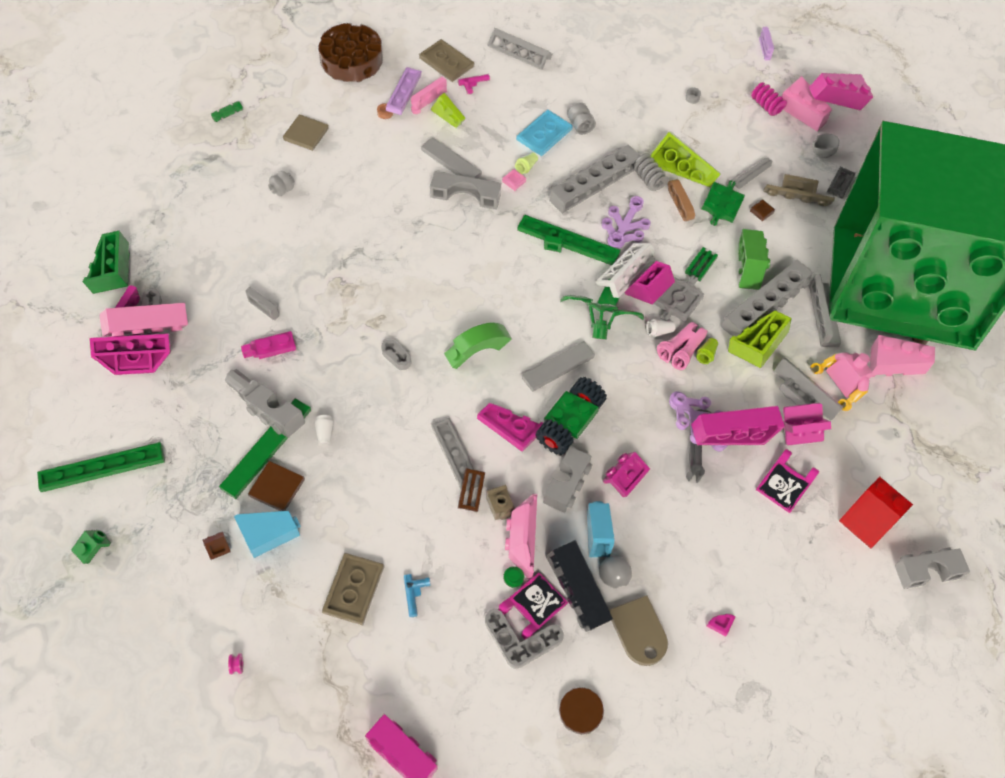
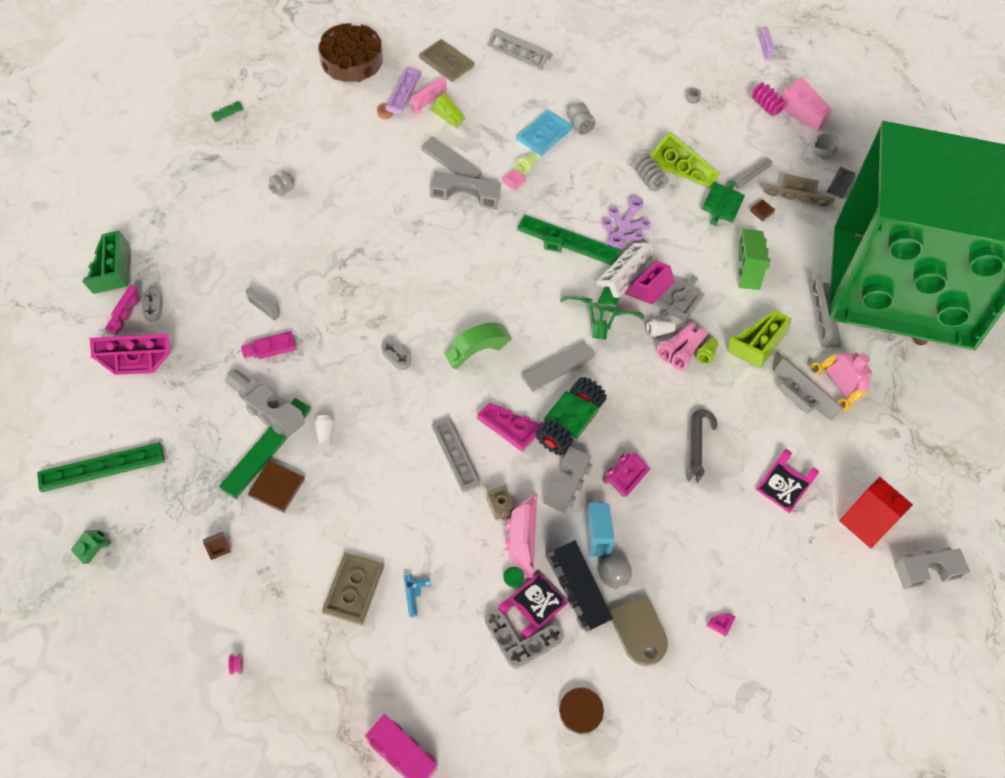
(143, 319): bright pink wedge -> none
(267, 530): medium azure slope -> none
(305, 132): dark tan tile -> none
(468, 507): reddish brown tile -> none
(472, 81): dark pink hose -> none
(593, 179): light grey brick -> none
(681, 200): medium nougat beam -> none
(681, 403): lavender plant -> none
(706, 255): green tile -> none
(738, 427): dark pink wedge -> none
(768, 298): light grey brick -> none
(804, 424): dark pink bracket -> none
(842, 90): dark pink wedge -> none
(900, 356): bright pink wedge -> none

